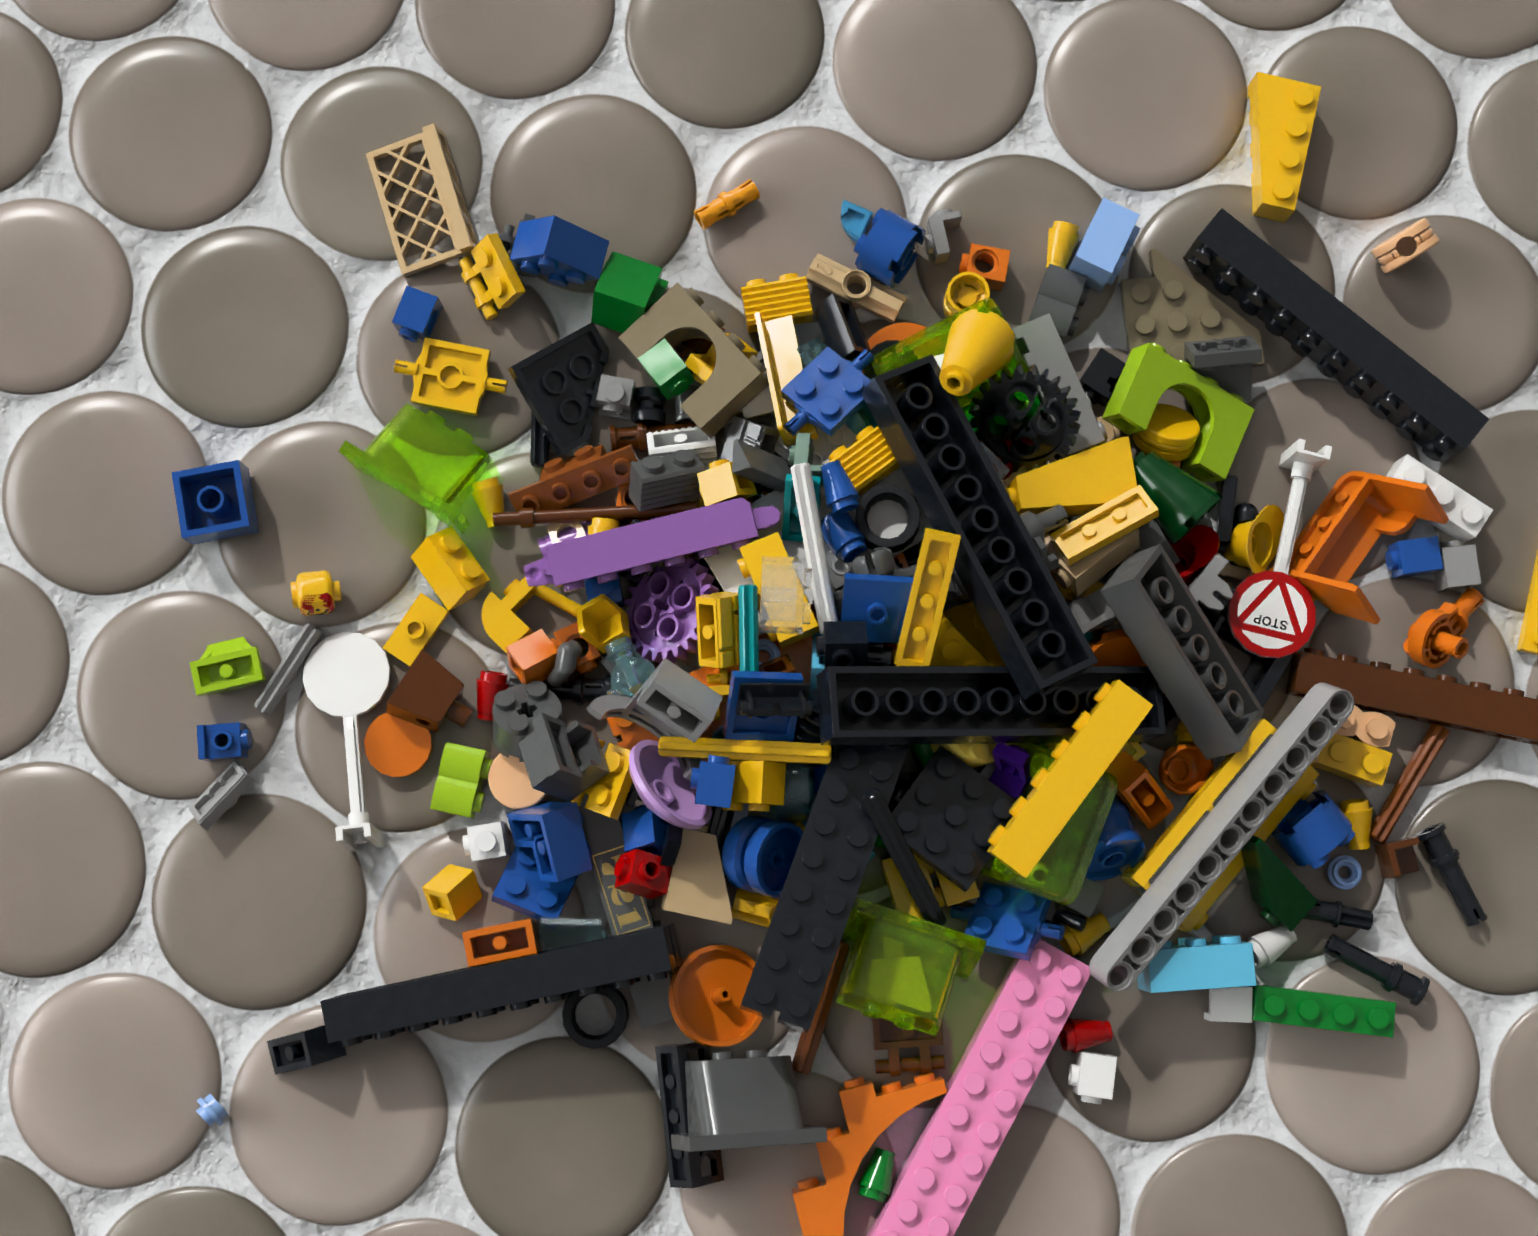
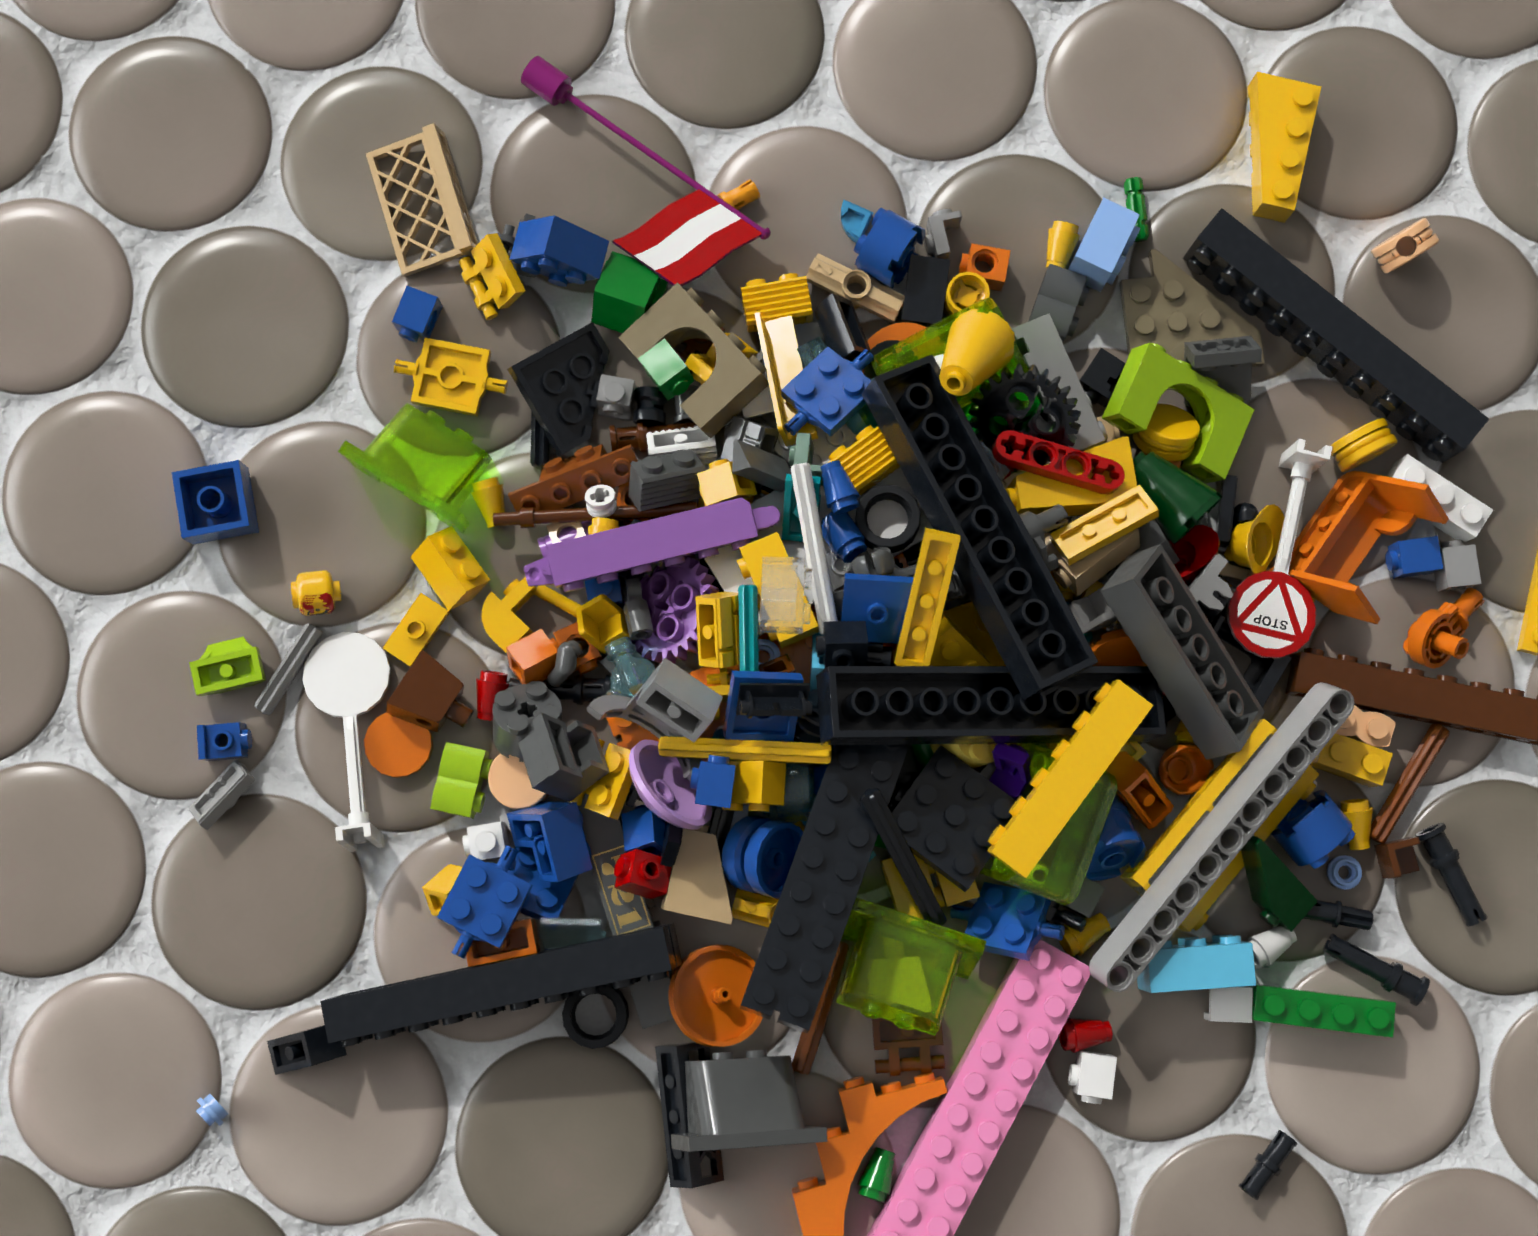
(484, 901): none -> blue plate
(604, 508): none -> white bush
(636, 611): none -> dark grey bar
(685, 235): none -> flag
(925, 290): none -> black brick
(1058, 457): none -> red beam
(1136, 202): none -> green axle
(1268, 1164): none -> black pin
(1363, 444): none -> yellow head

